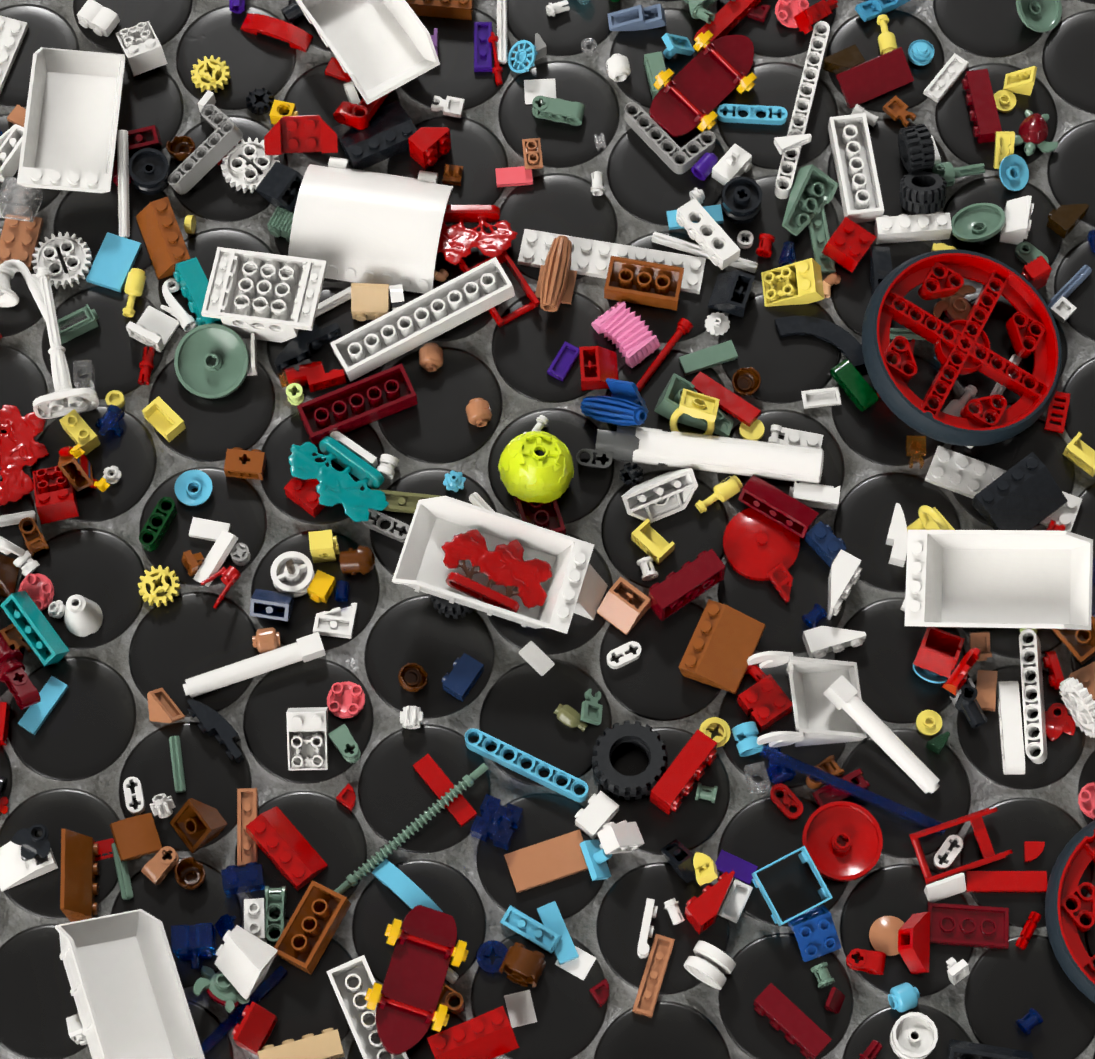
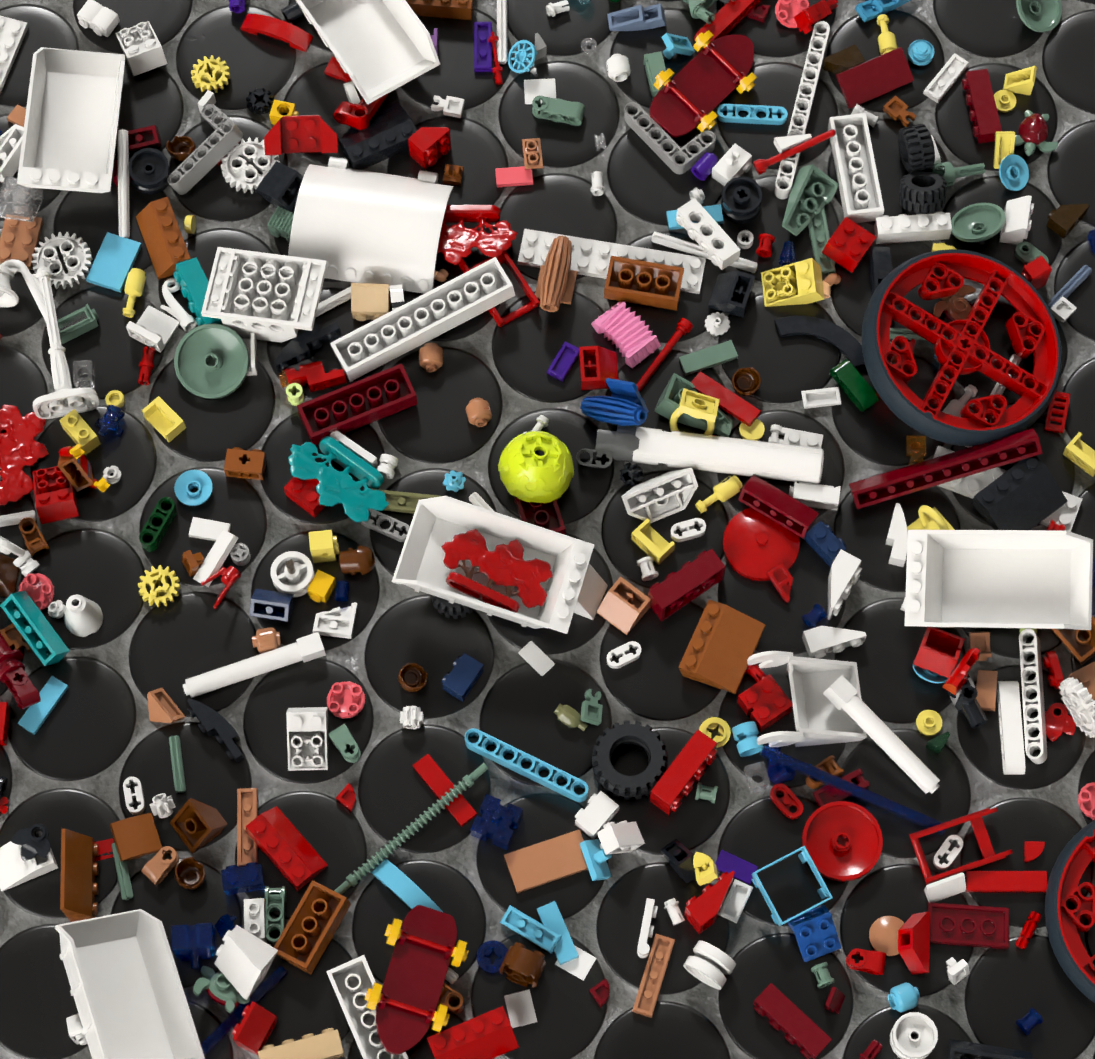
(689, 534): none -> white beam
(762, 165): none -> red piece
(945, 468): none -> dark red brick

